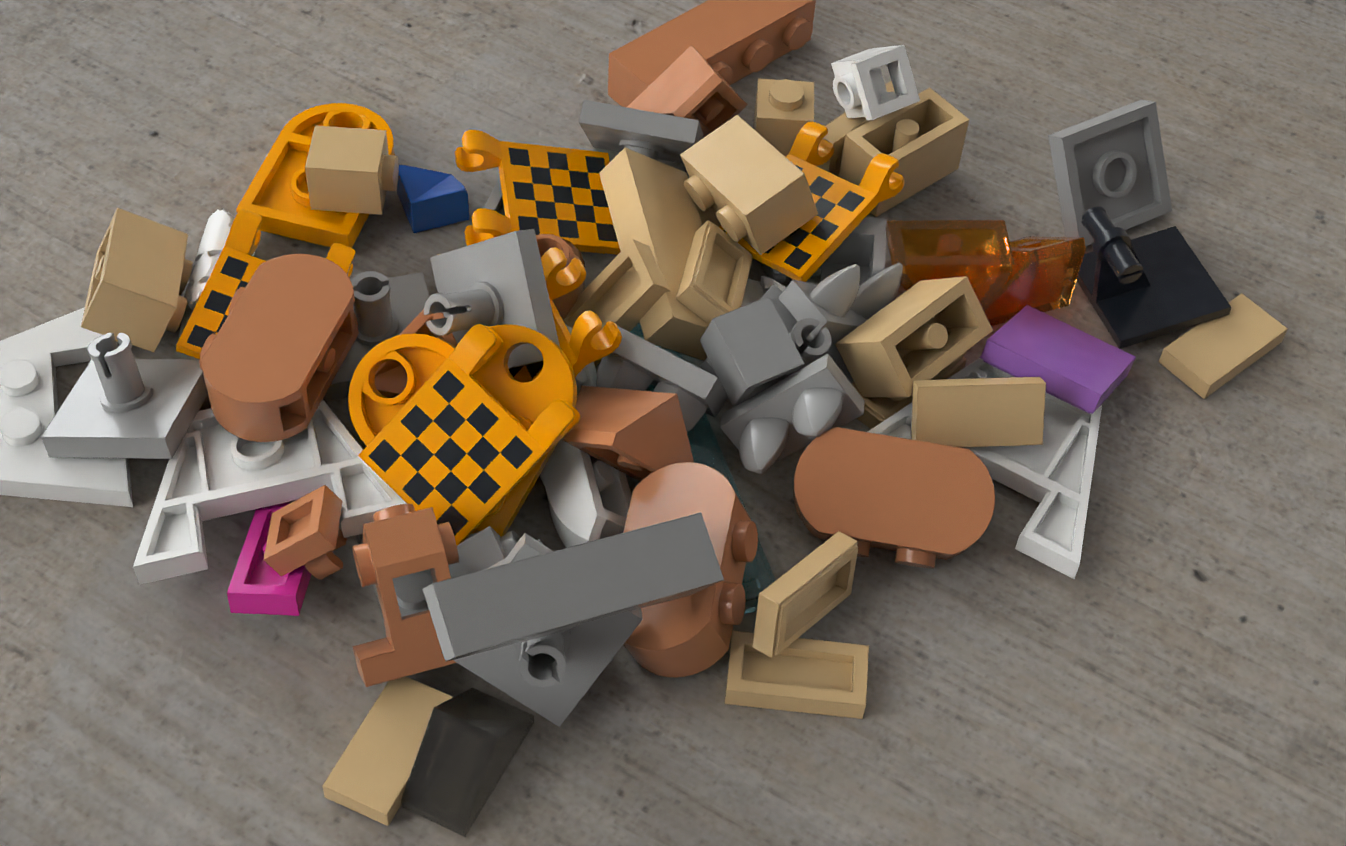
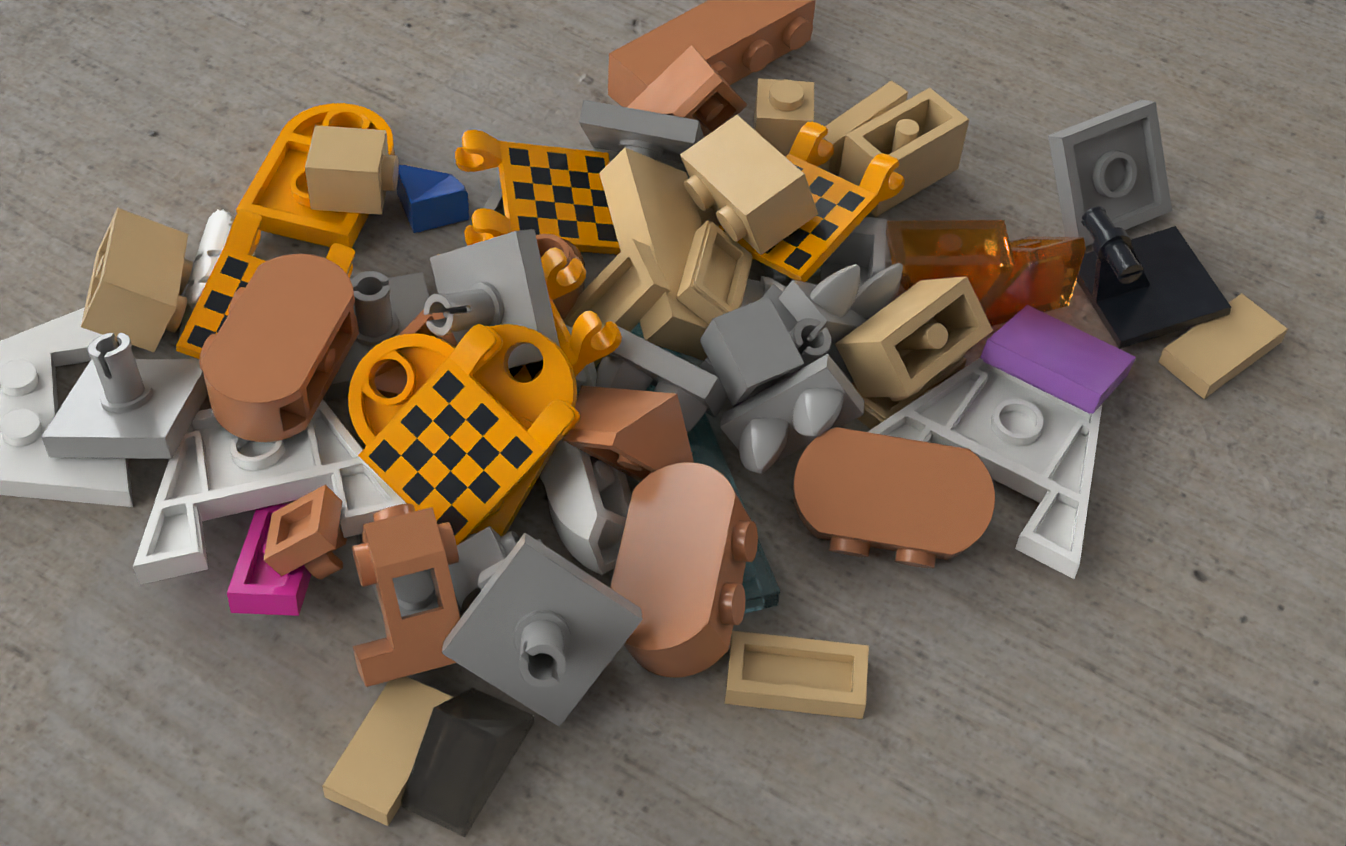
(572, 586): light grey slope -> none
(805, 594): tan tile -> none
(861, 85): white brick -> none
(979, 411): tan tile -> none

